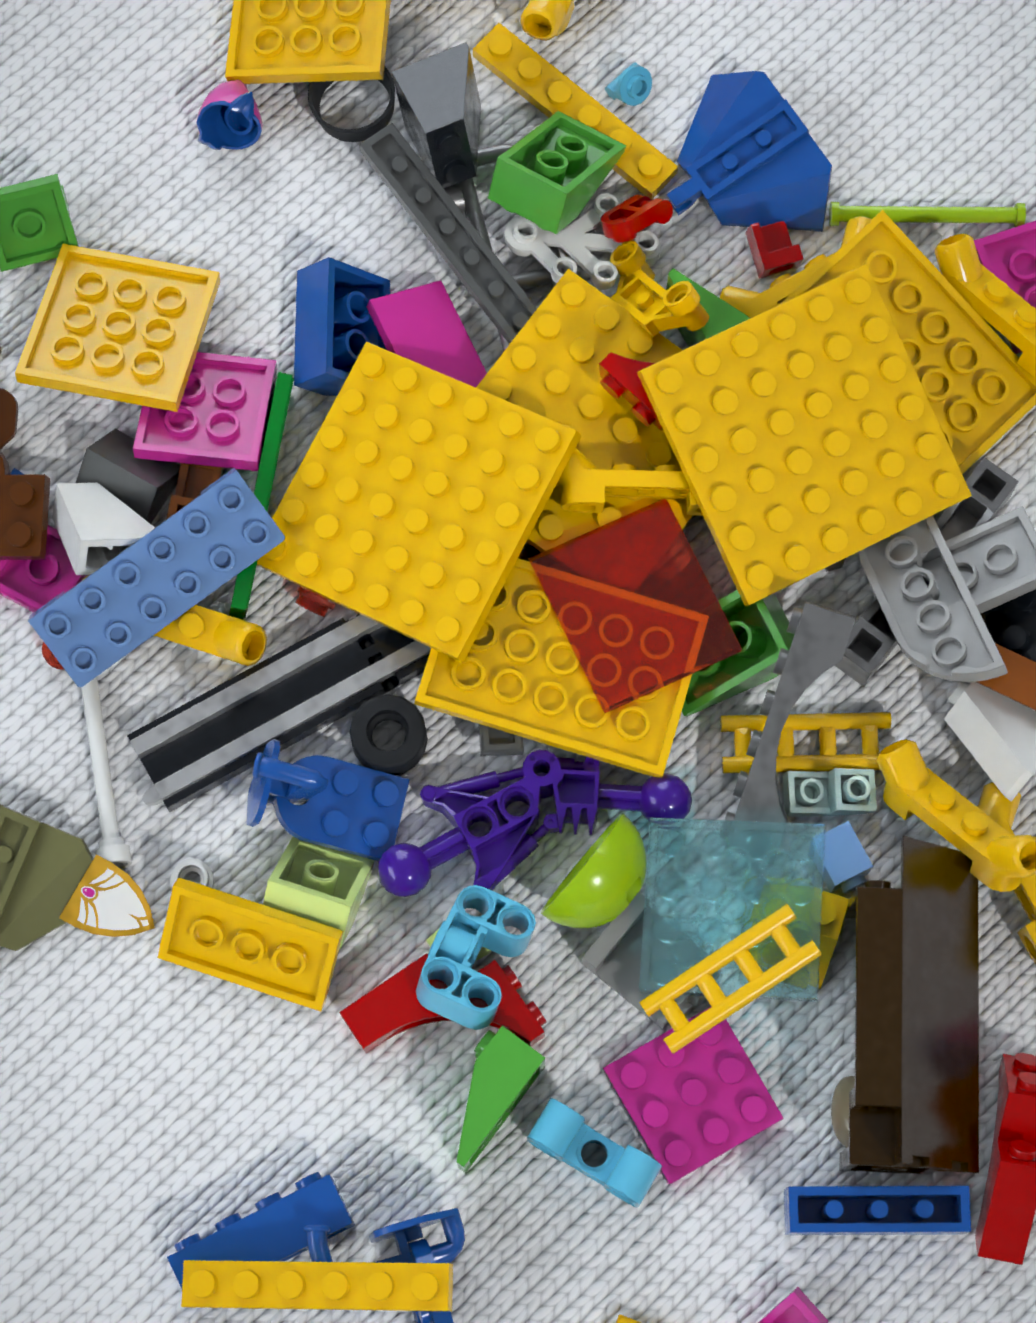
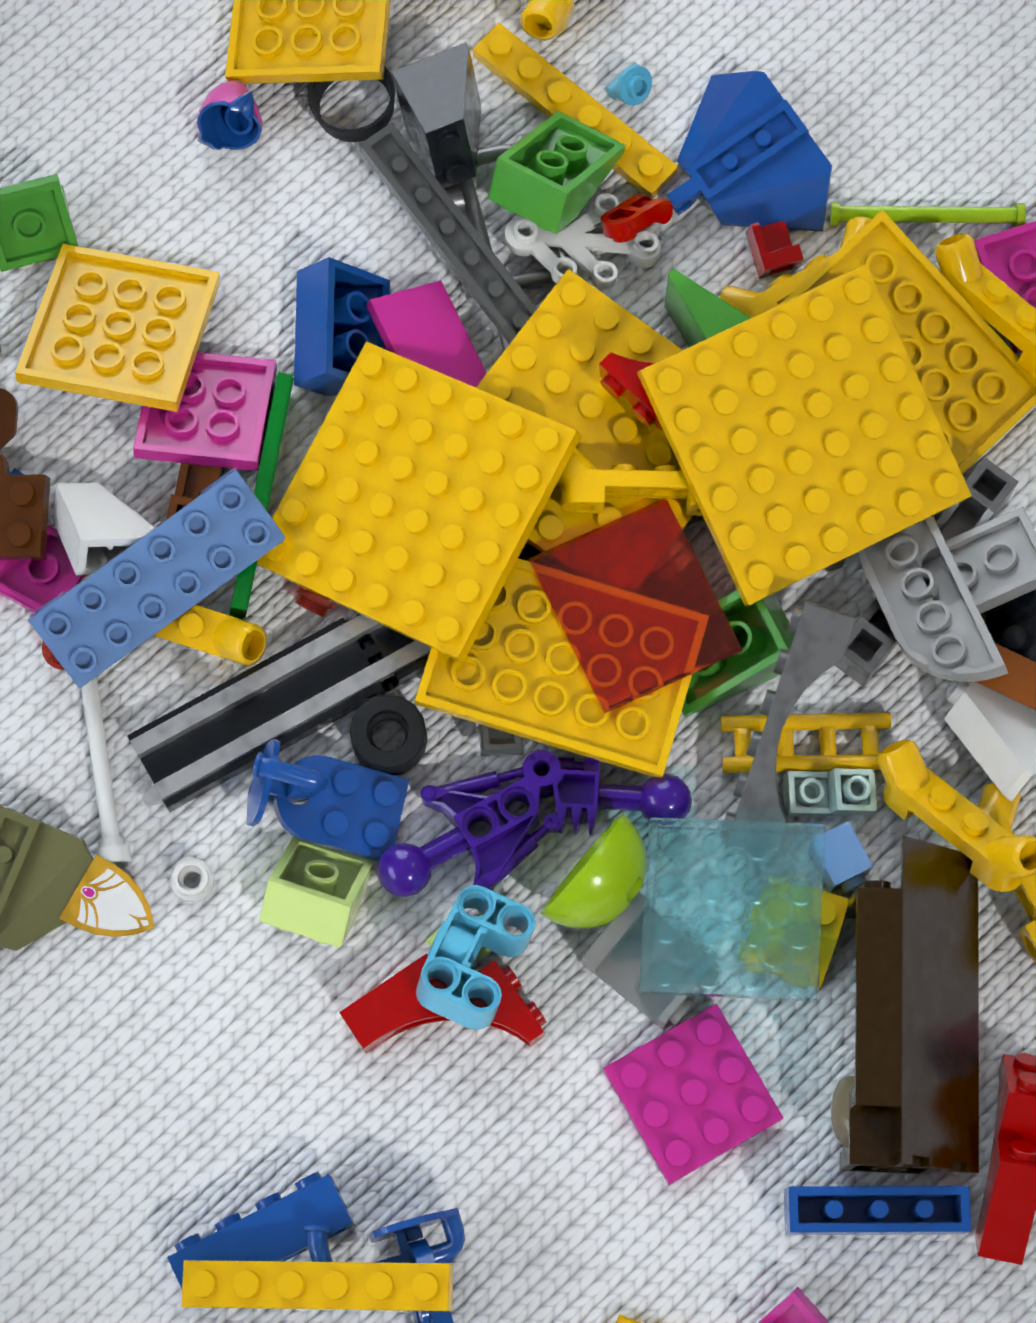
(135, 481): dark grey slope -> none
(249, 944): yellow plate -> none
(499, 1081): bright green slope -> none
(563, 1135): medium azure beam -> none
(648, 301): yellow plate -> none
(758, 981): yellow bar -> none

